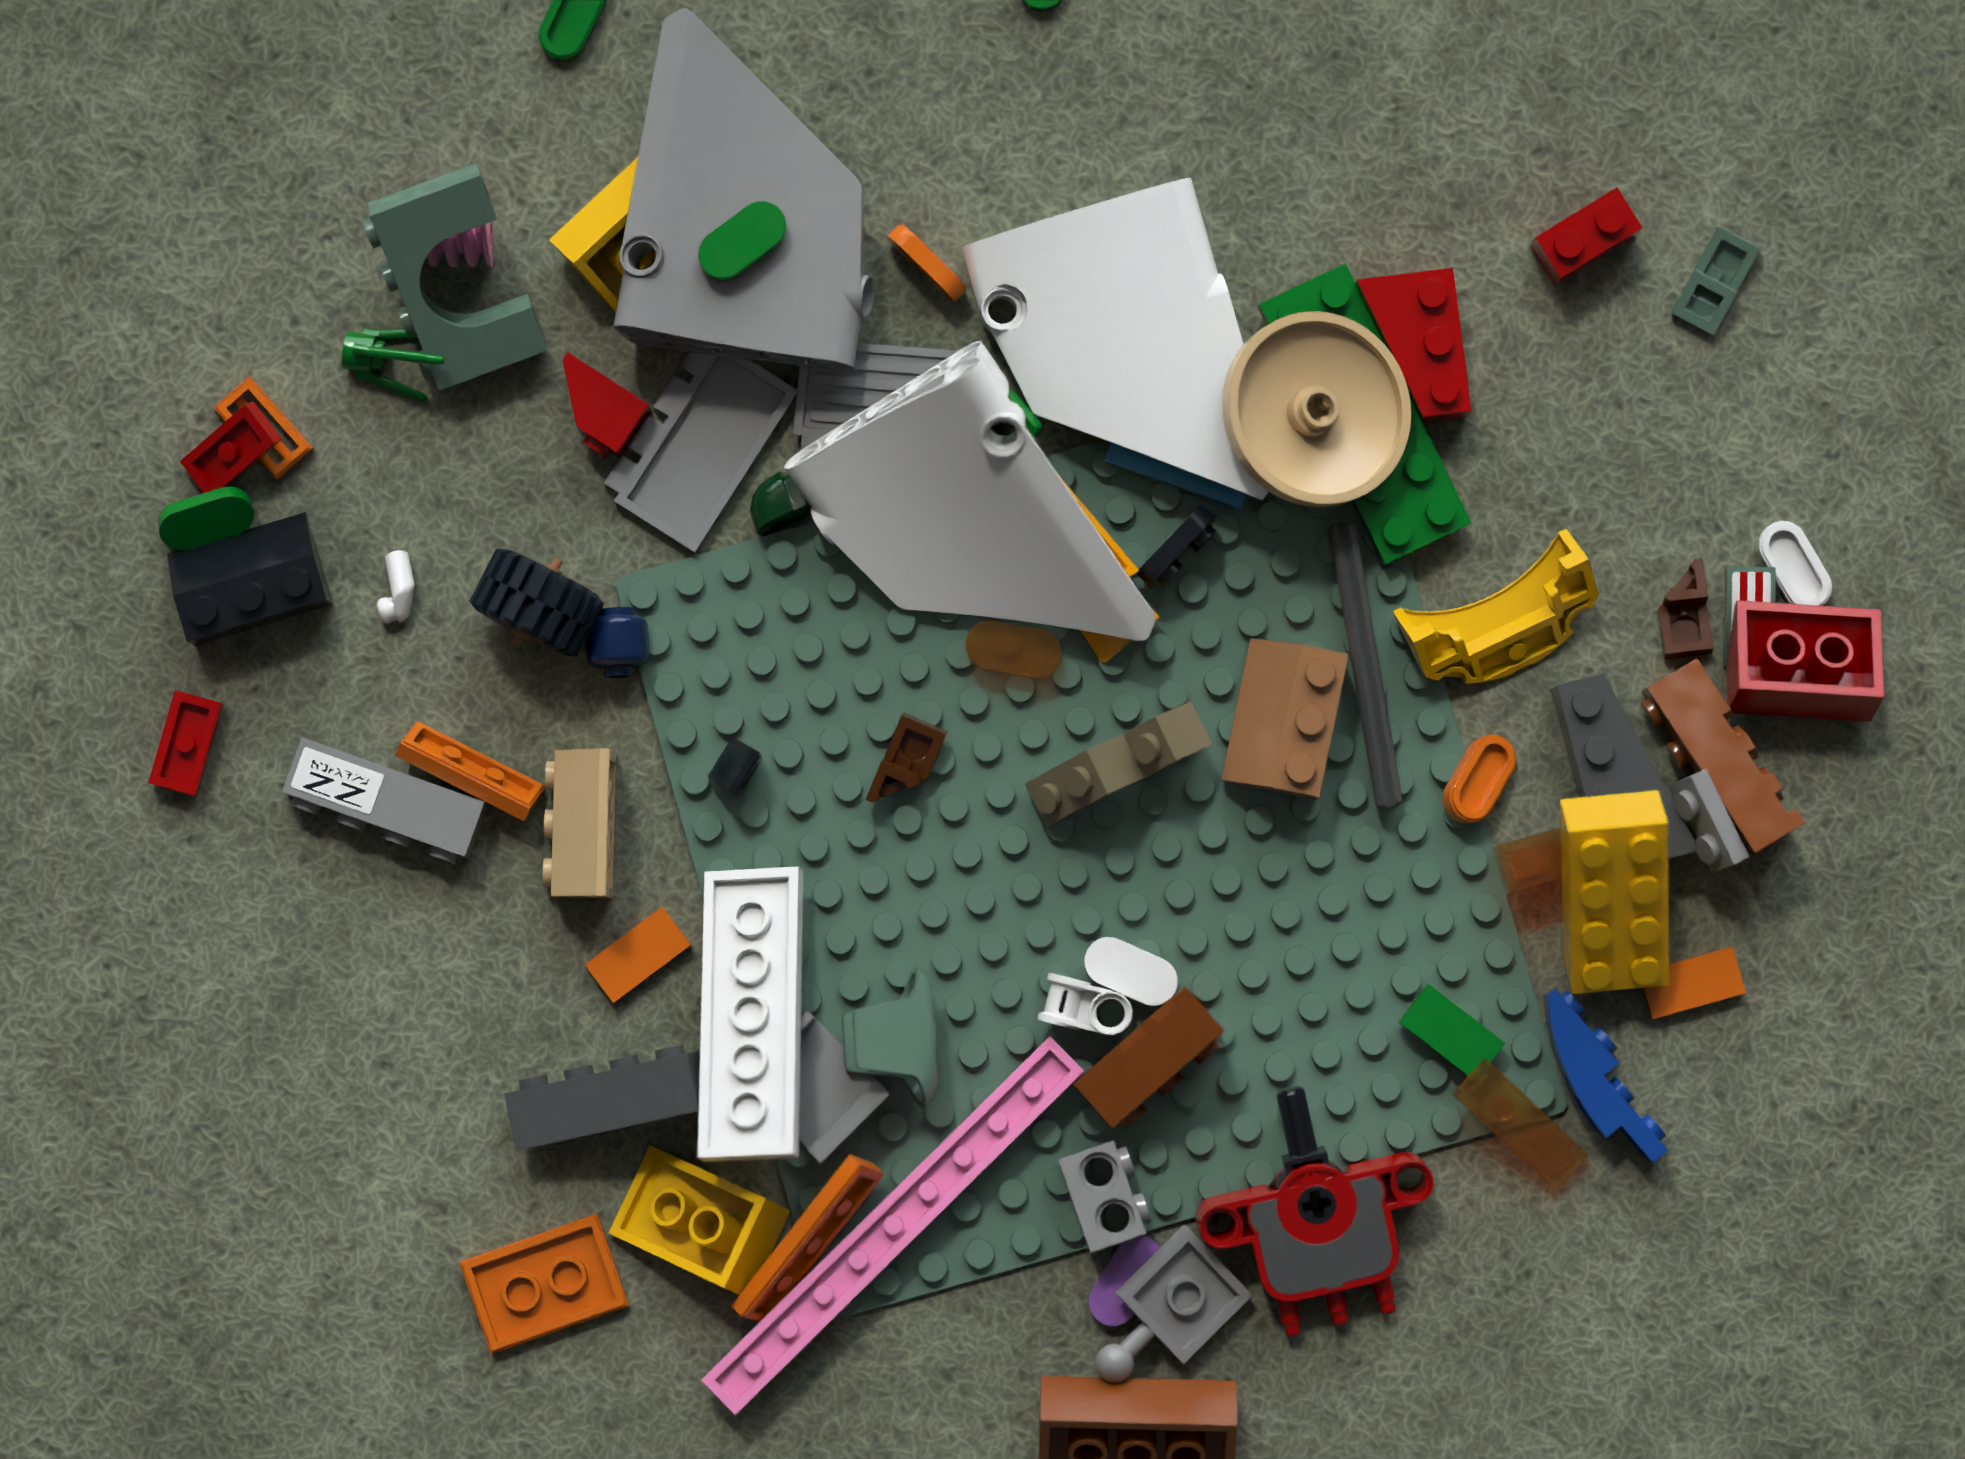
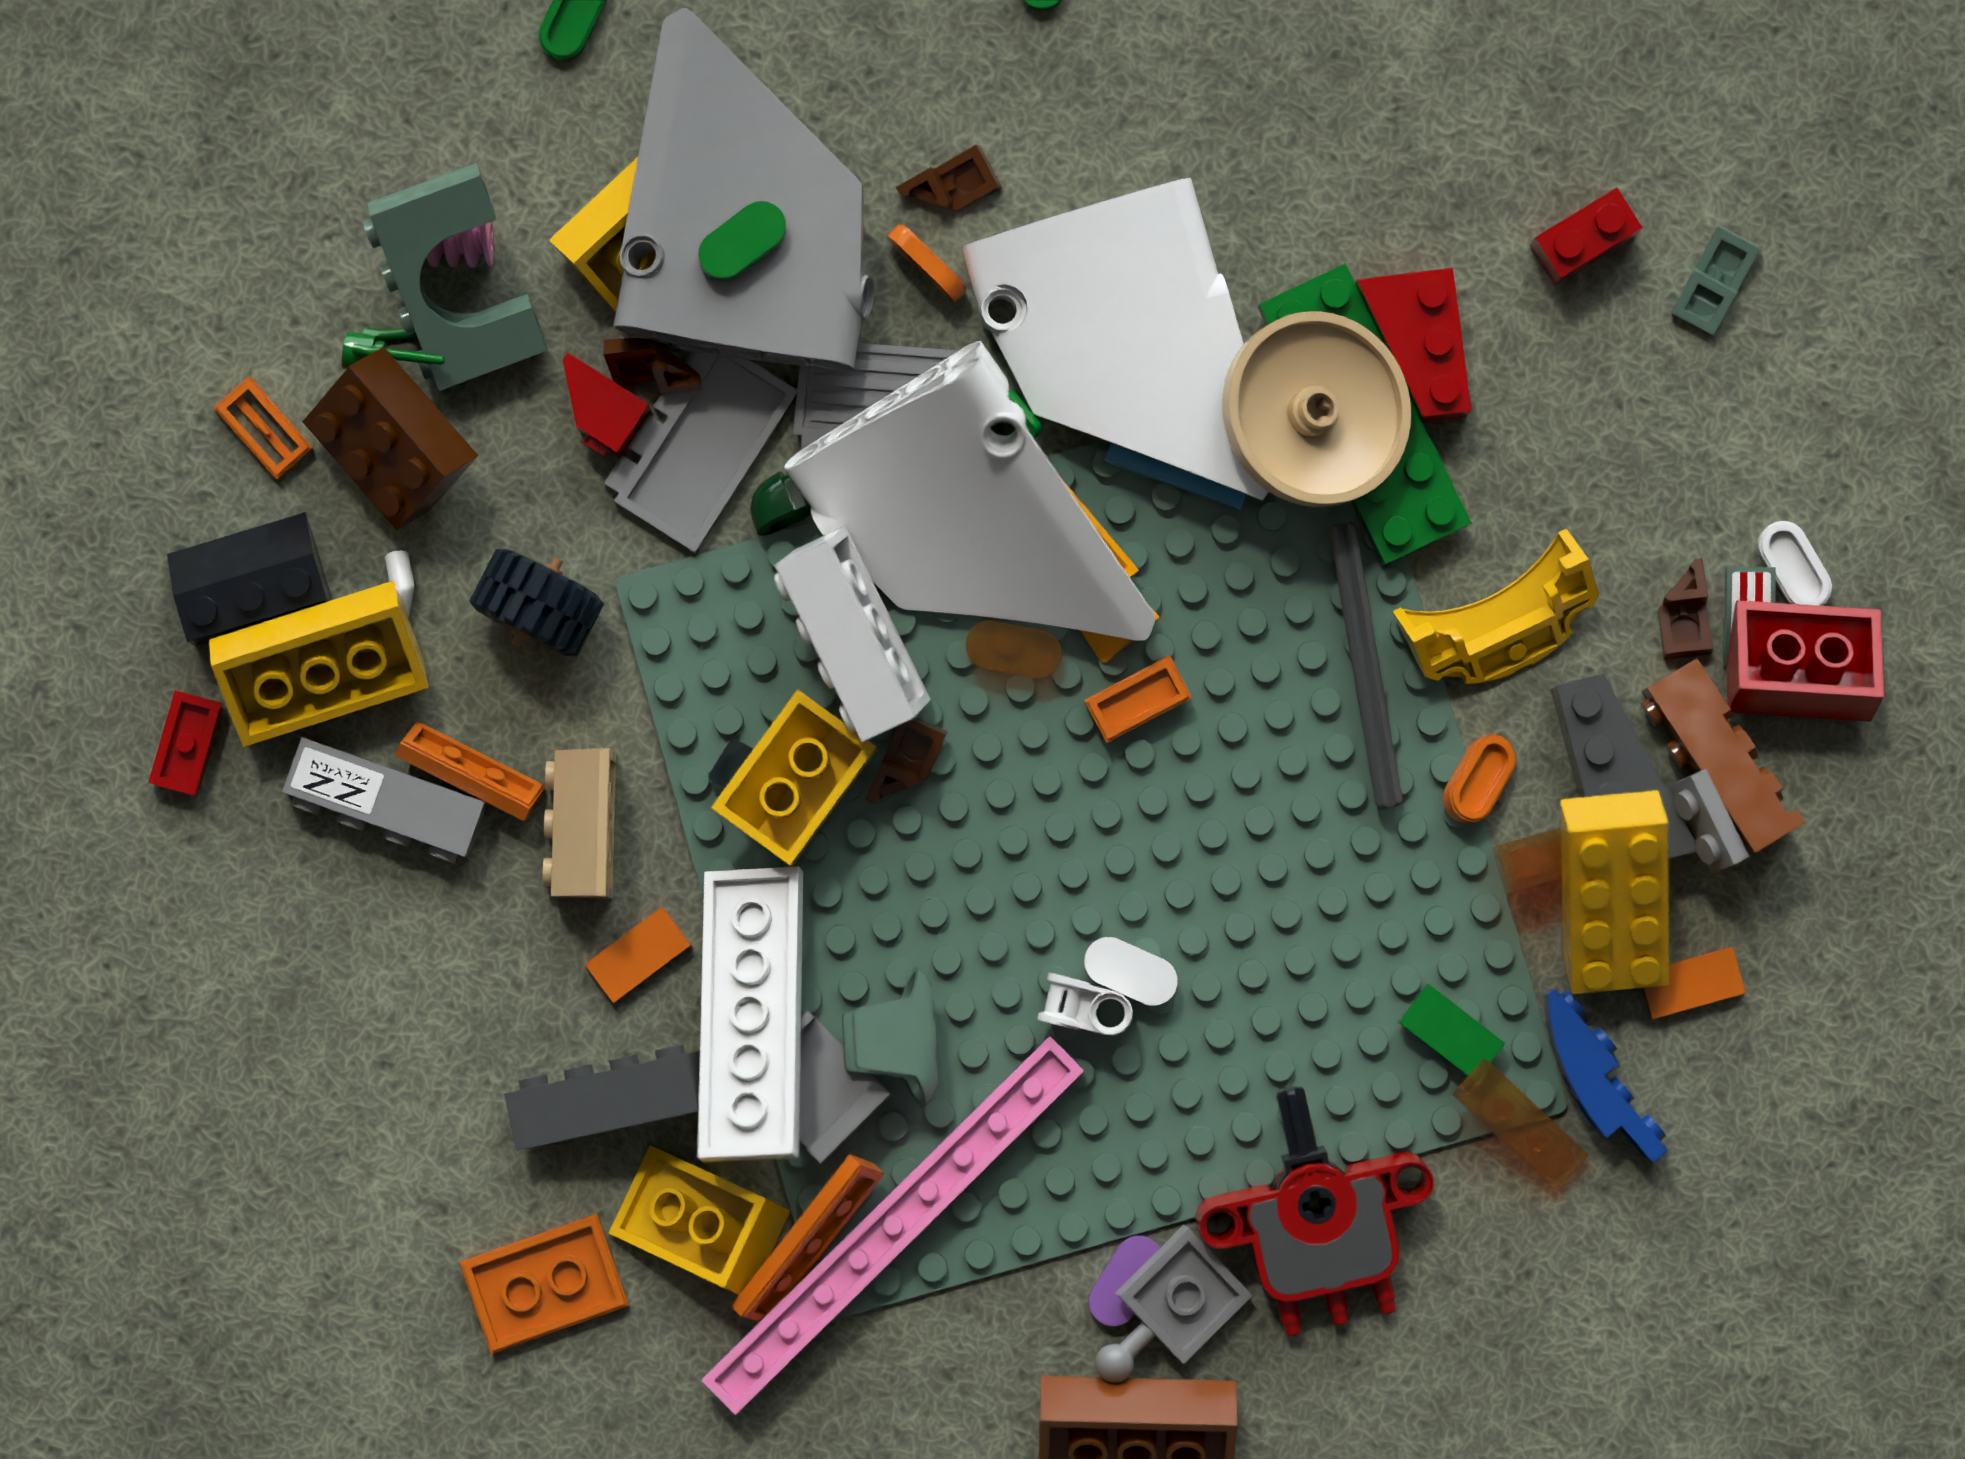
(205, 518): green tile -> none
(231, 449): red plate -> none
(318, 663): none -> yellow brick
(390, 438): none -> reddish brown brick
(618, 642): dark blue head -> none
(646, 361): none -> reddish brown slope
(794, 778): none -> yellow slope
(851, 634): none -> white brick
(955, 182): none -> reddish brown slope
(1092, 1199): light grey brick -> none
(1118, 763): dark tan arch -> none
(1137, 699): none -> orange tile
(1150, 1059): dark orange wedge -> none
(1164, 562): black plate -> none
(1284, 717): medium nougat slope -> none

